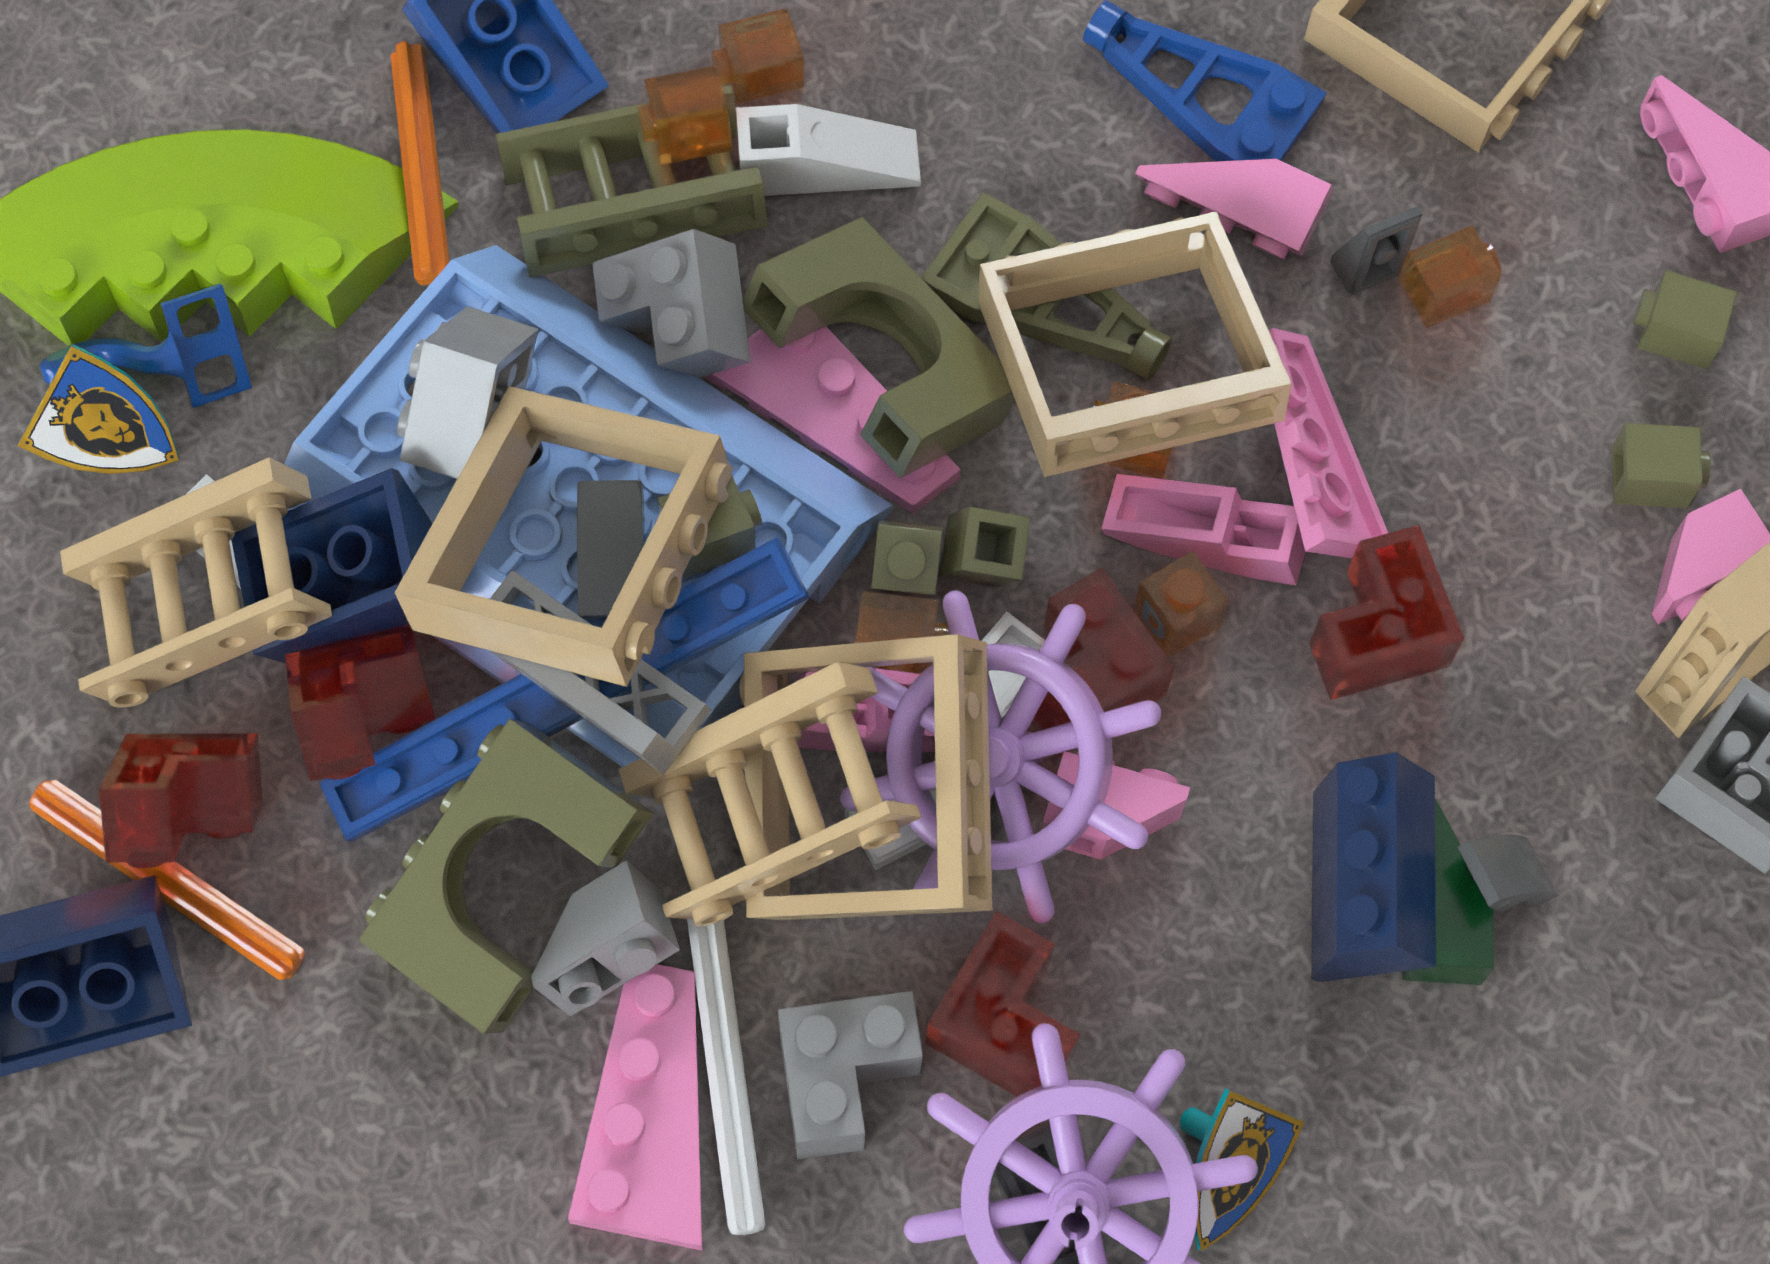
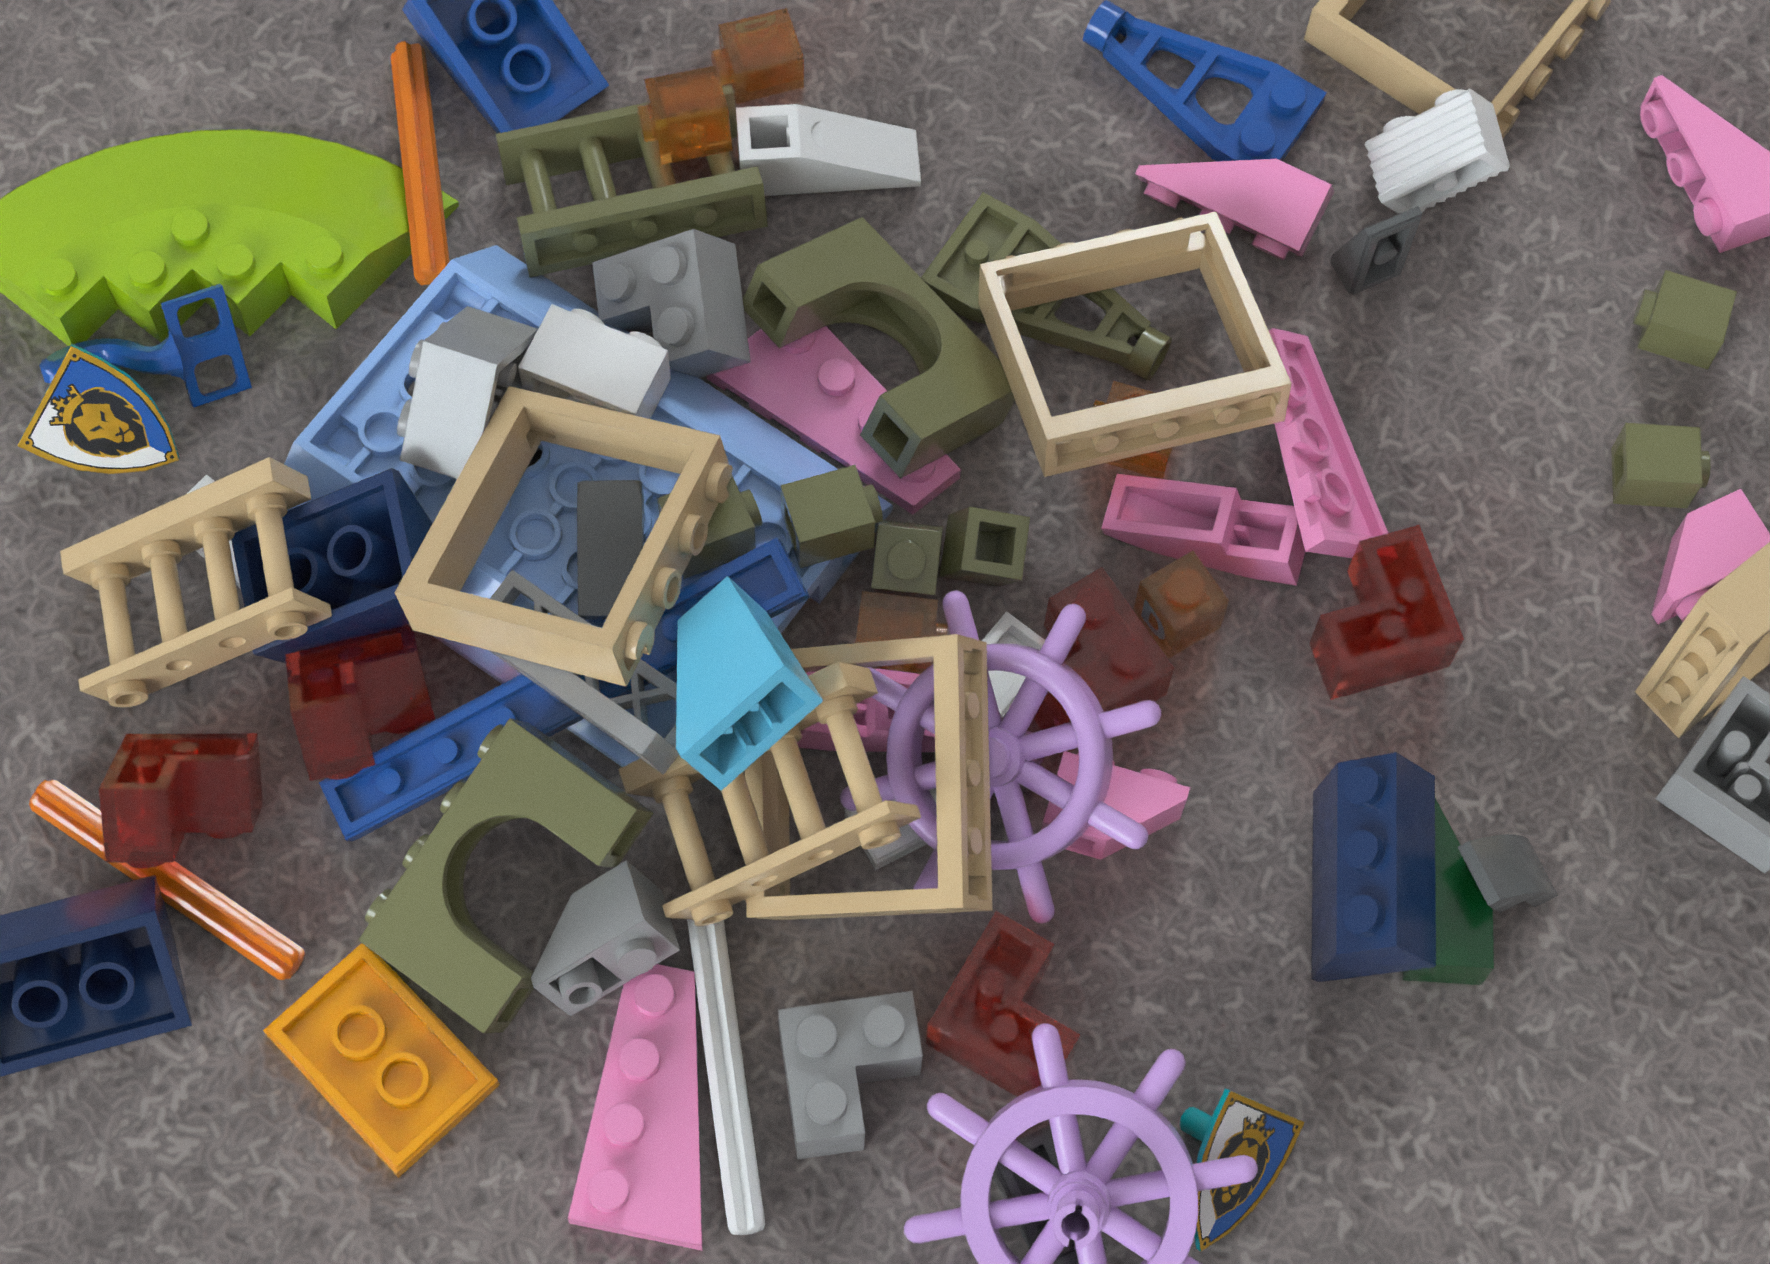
(381, 1058): none -> light orange tile
(595, 364): none -> white brick
(734, 684): none -> medium azure slope
(830, 515): none -> olive brick
(1437, 152): none -> white brick
(1450, 276): clear orange brick -> none

